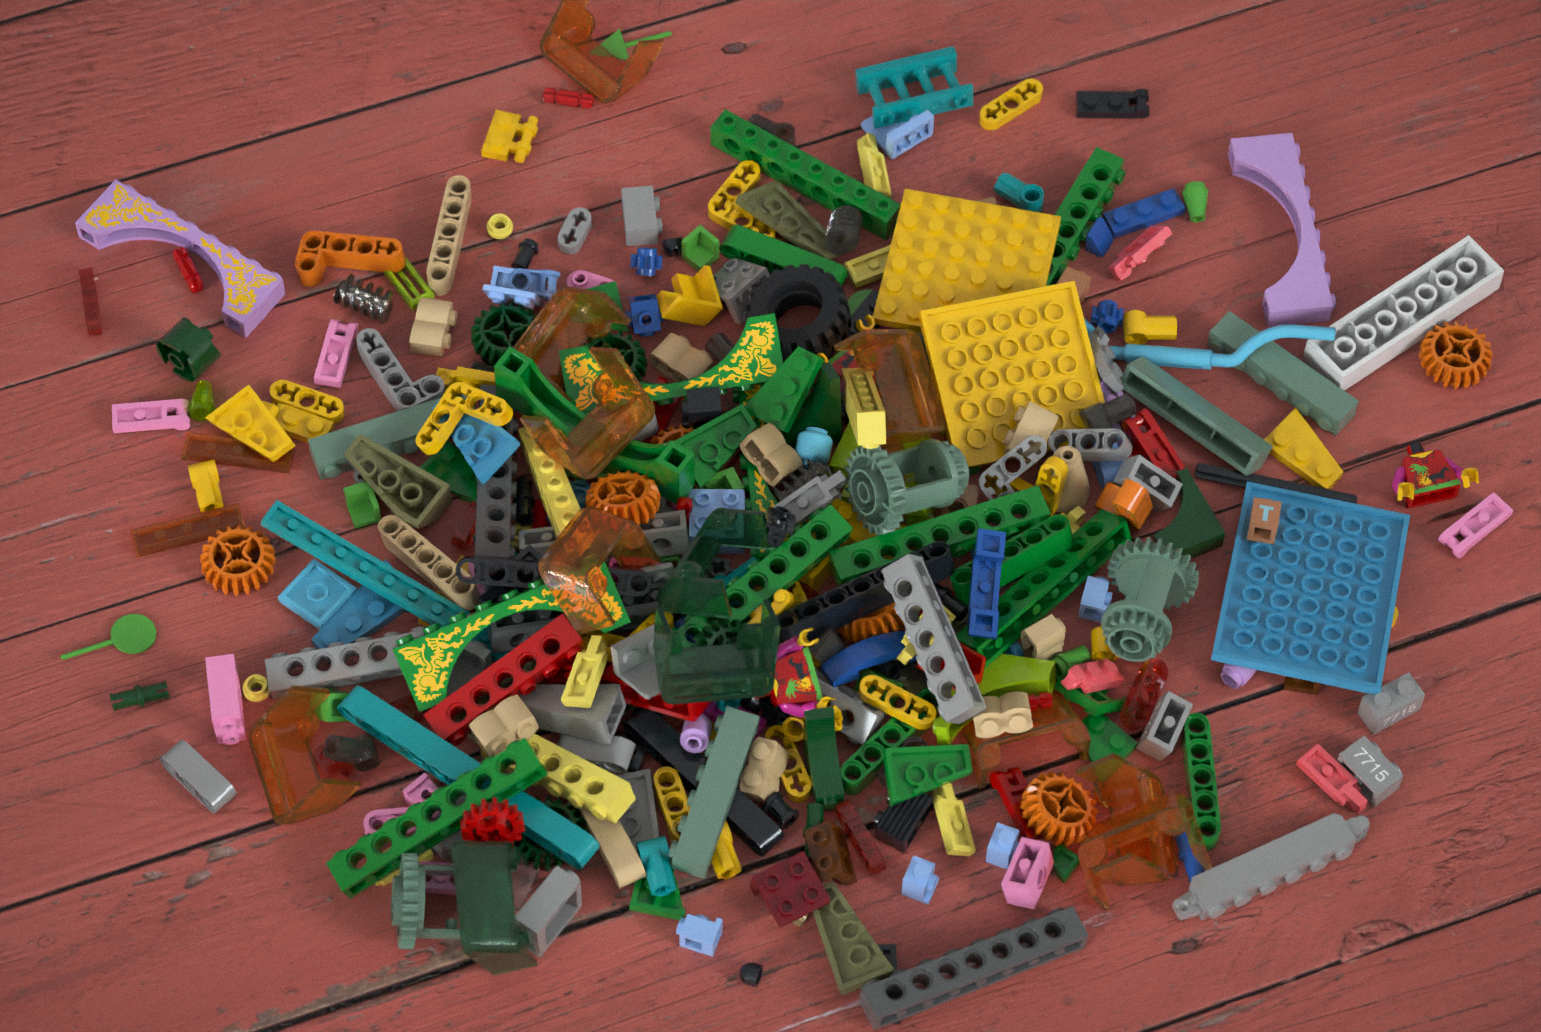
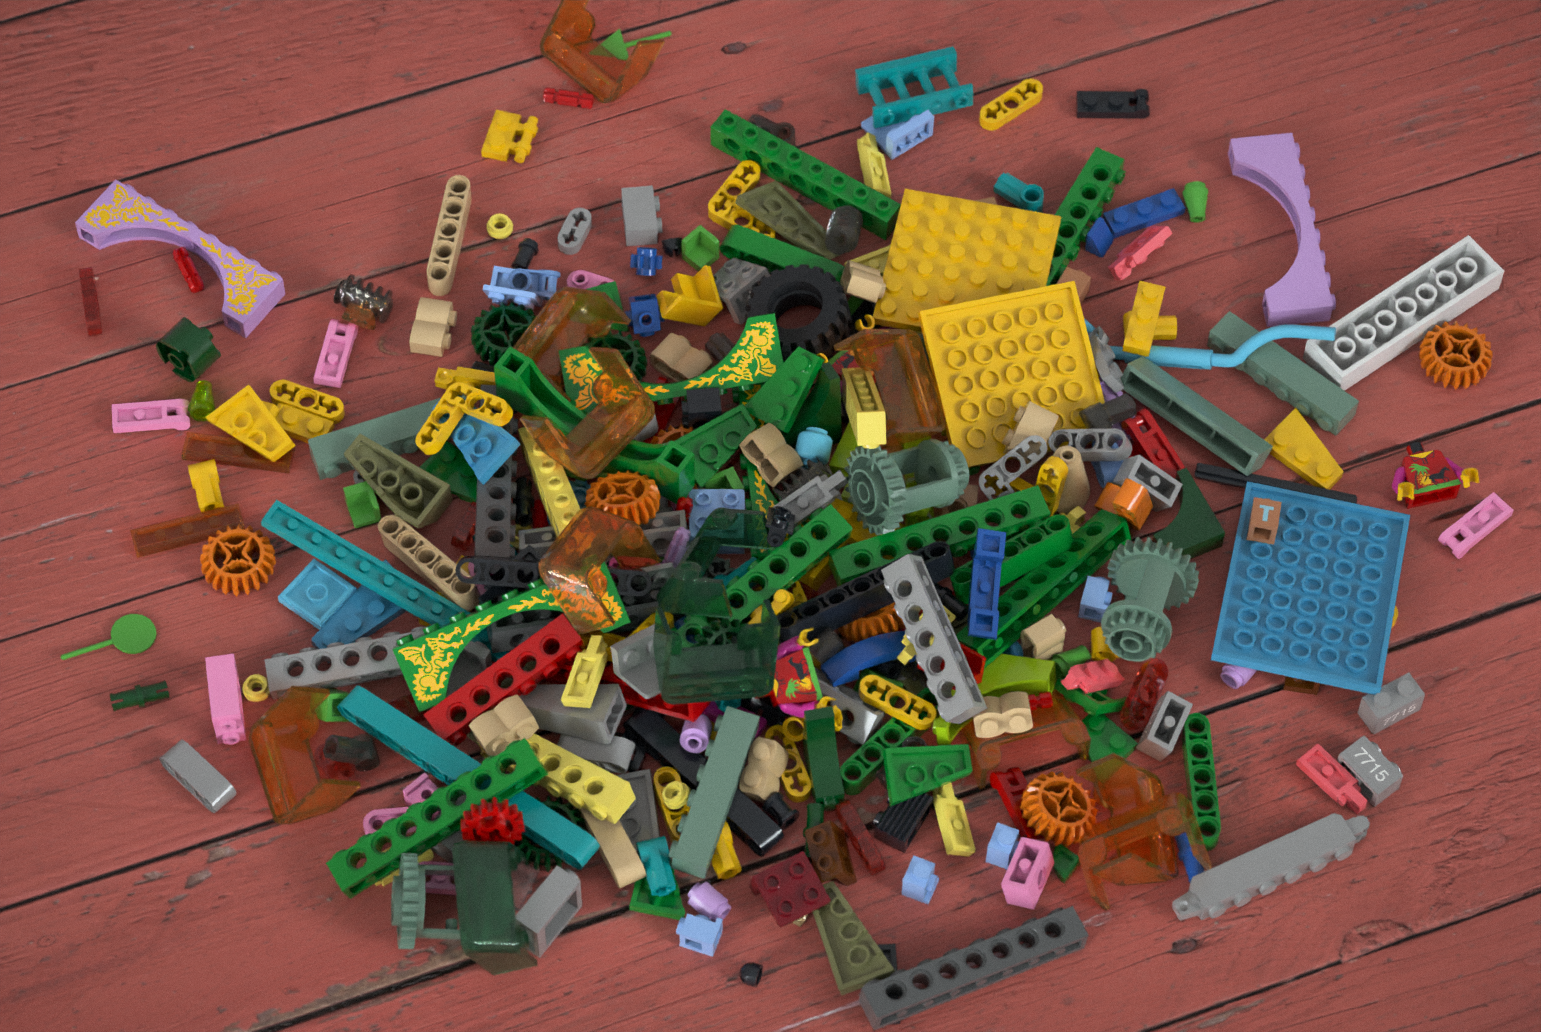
(357, 252): orange beam -> none
(359, 316): none -> clear orange slope
(393, 373): light grey beam -> none
(412, 303): lime tile -> none
(675, 795): none -> light yellow plate
(677, 546): none -> lavender axle
(708, 901): none -> lavender brick
(862, 281): none -> tan brick
(1107, 315): blue gear -> none
(1143, 318): none -> yellow plate

